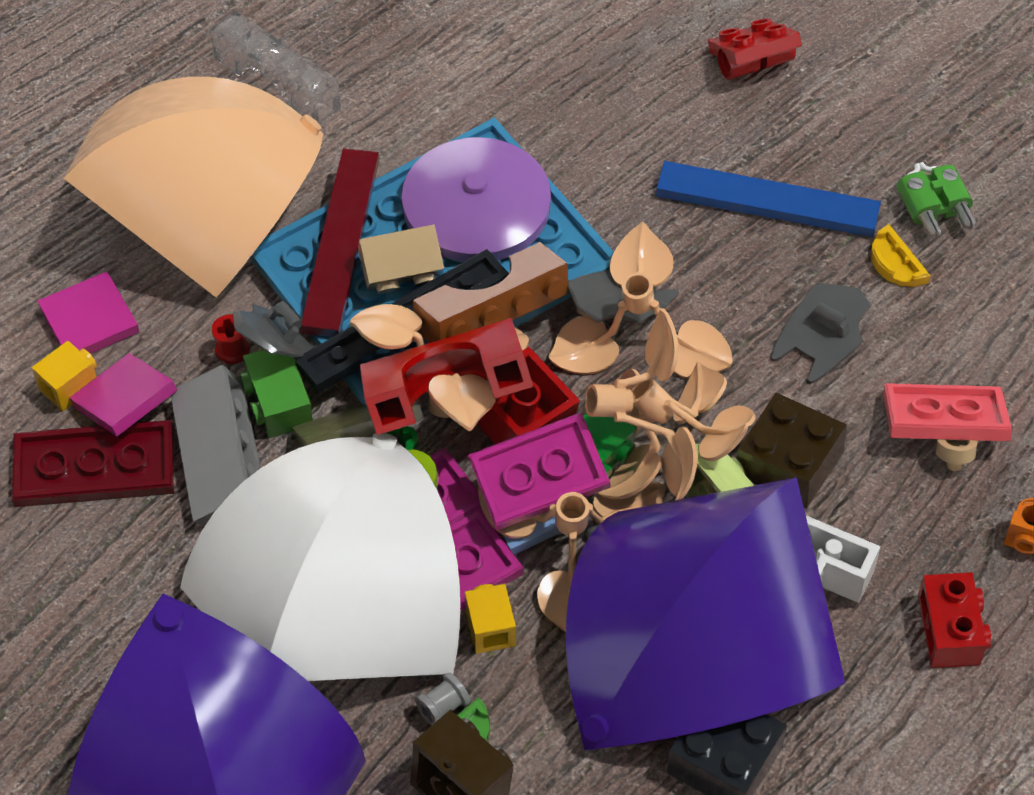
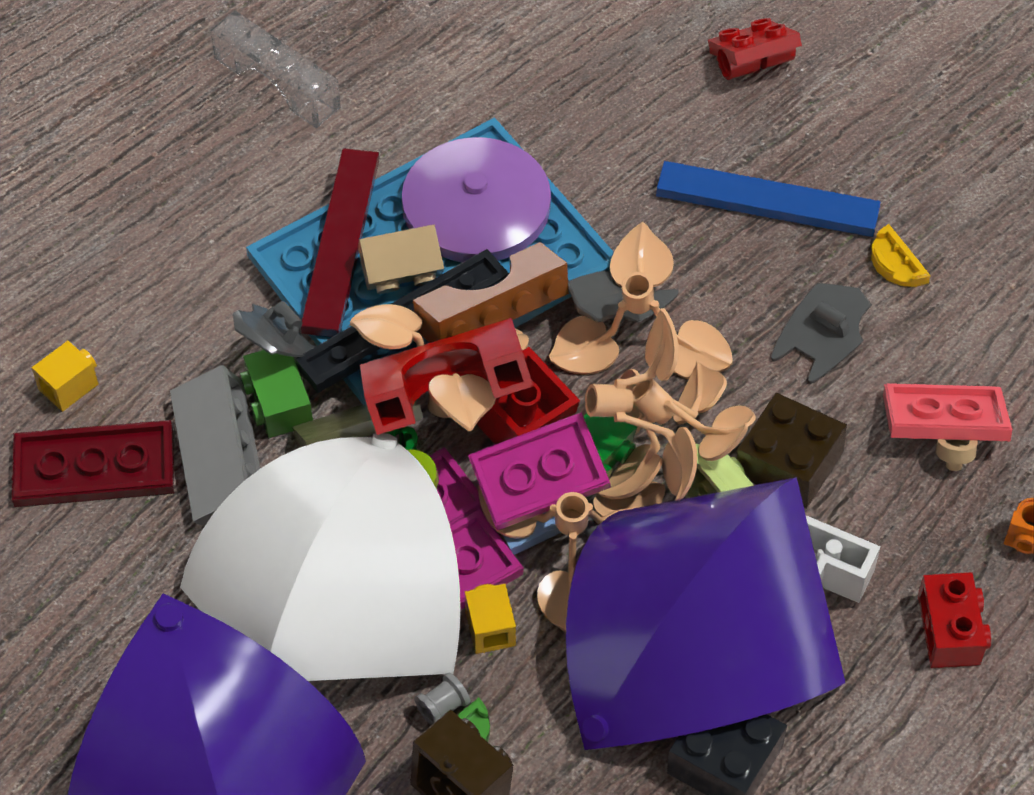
(89, 314): dark pink tile -> none
(123, 394): dark pink tile -> none
(197, 170): light nougat panel -> none
(230, 344): red bush -> none
(935, 195): bright green piece -> none

